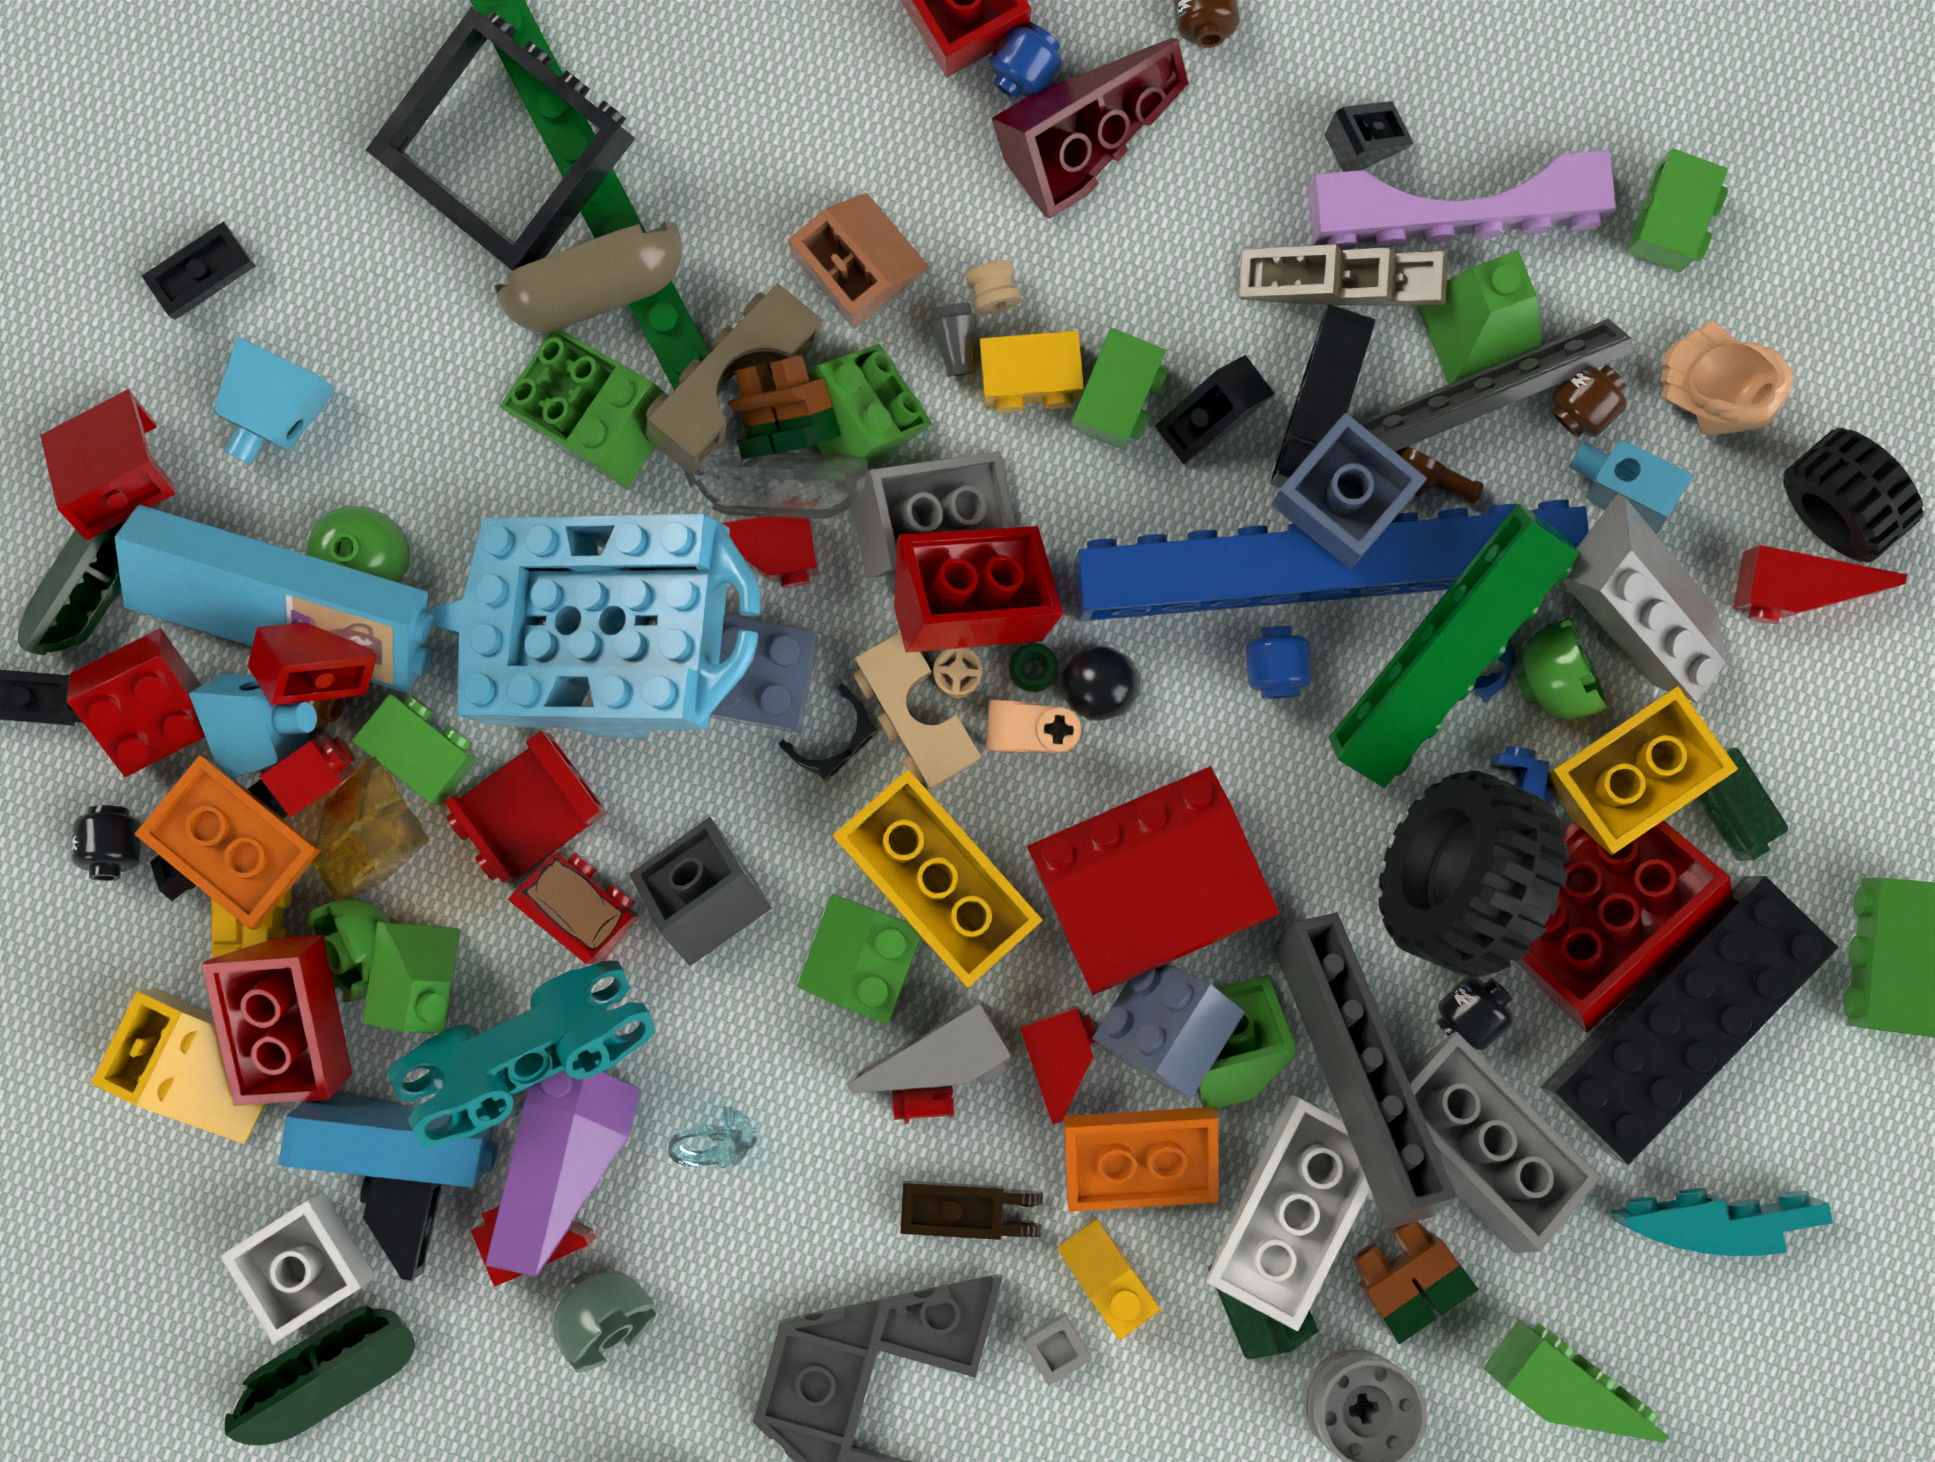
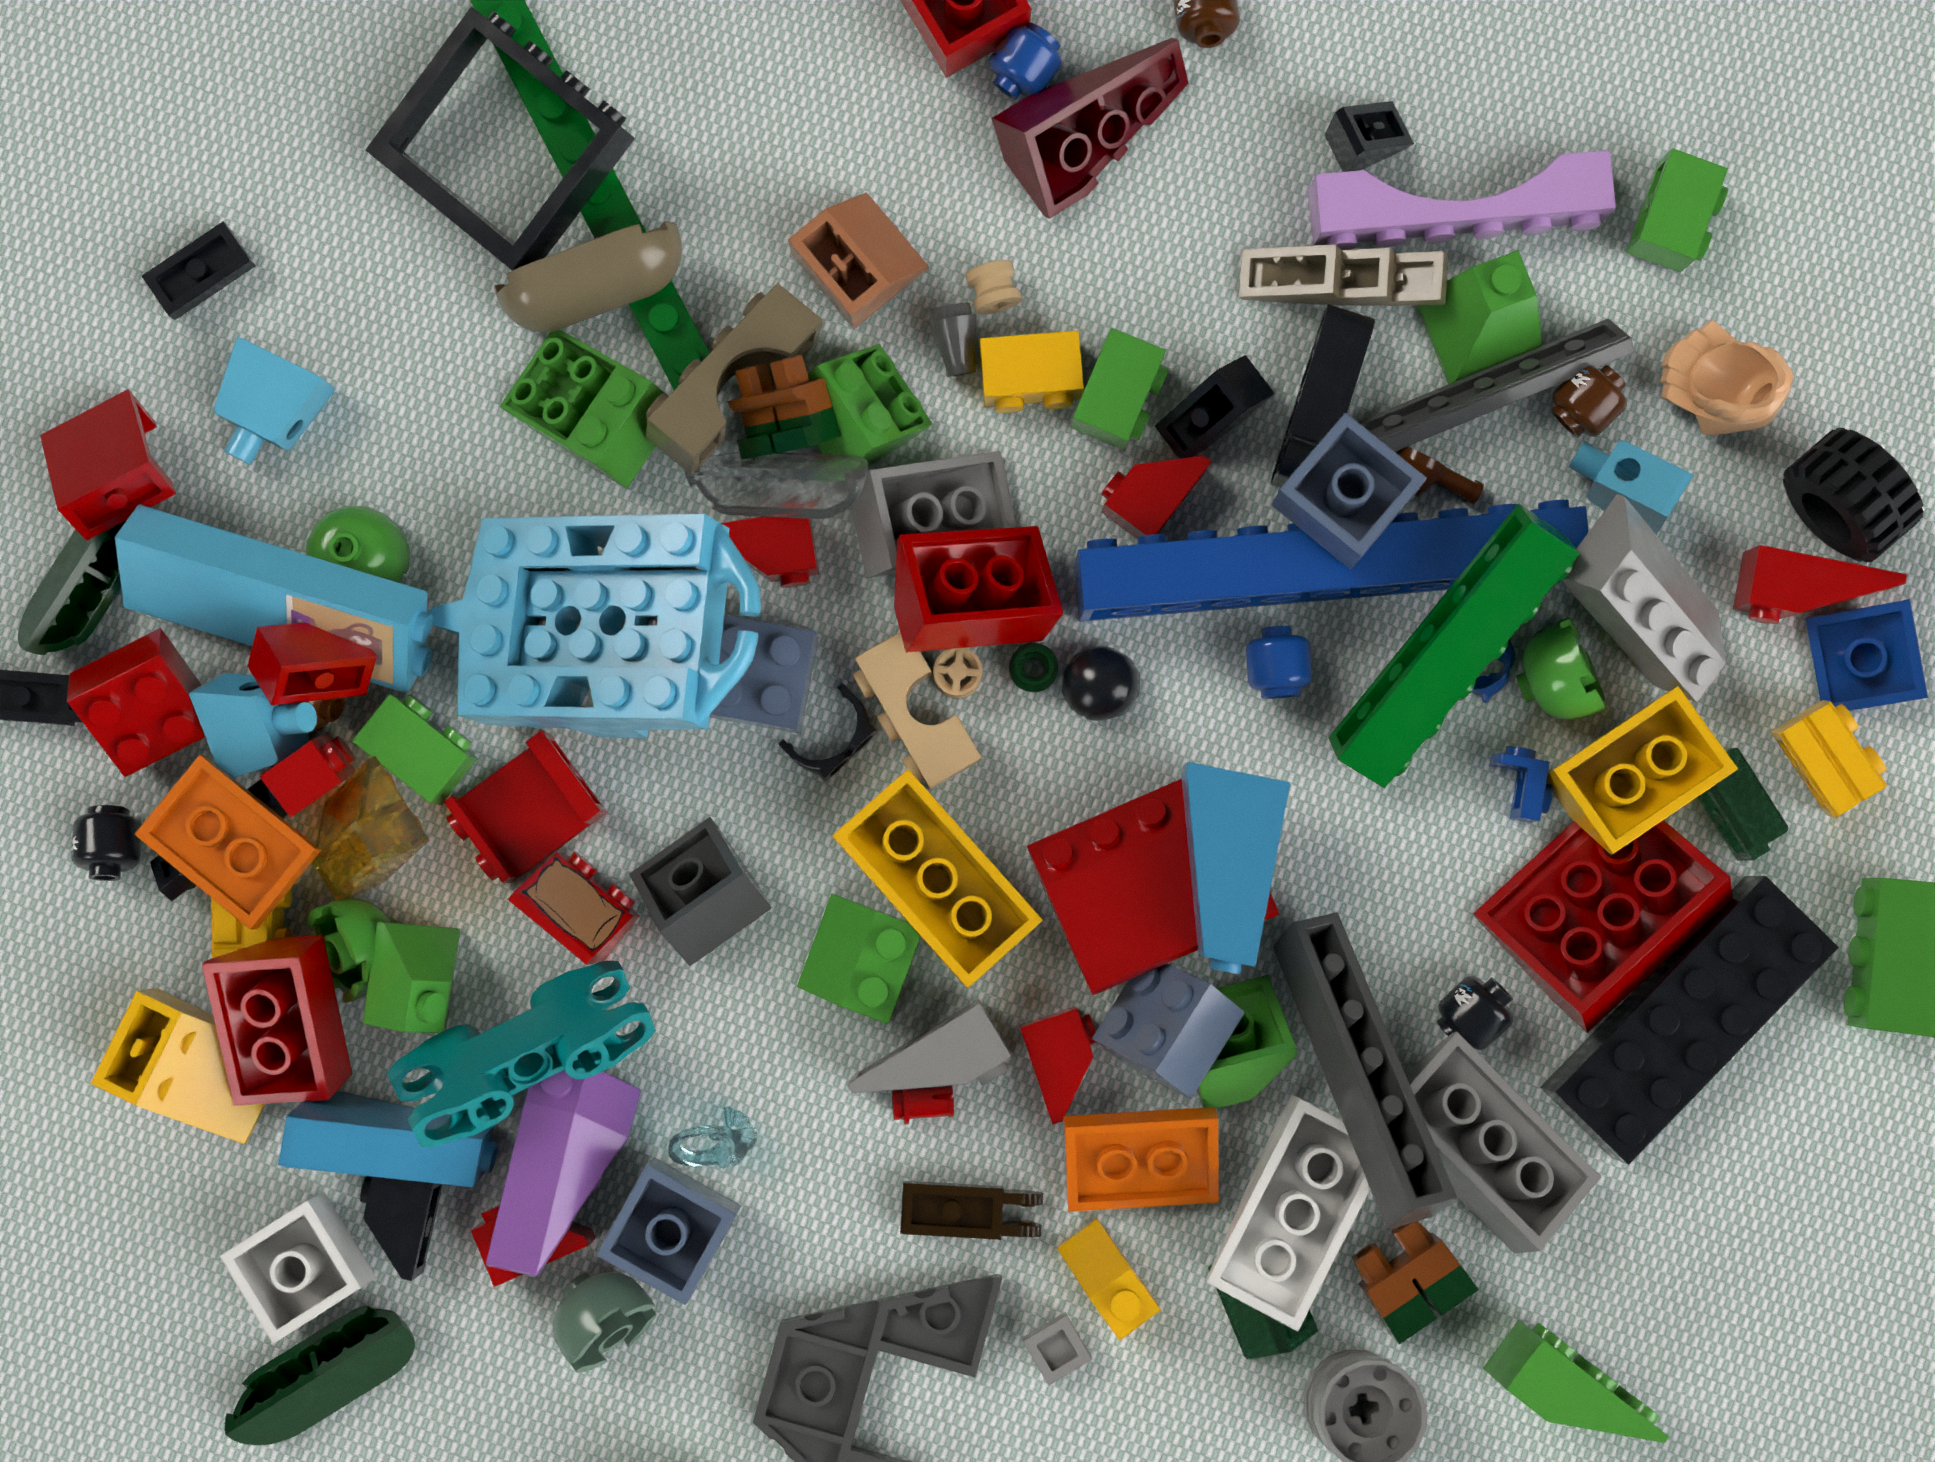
(668, 1230): none -> sand blue brick
(1021, 727): light nougat piece -> none
(1151, 493): none -> red slope
(1233, 850): none -> dark azure slope
(1473, 874): black tyre -> none
(1705, 1226): teal slope -> none
(1830, 757): none -> yellow brick
(1867, 656): none -> blue slope

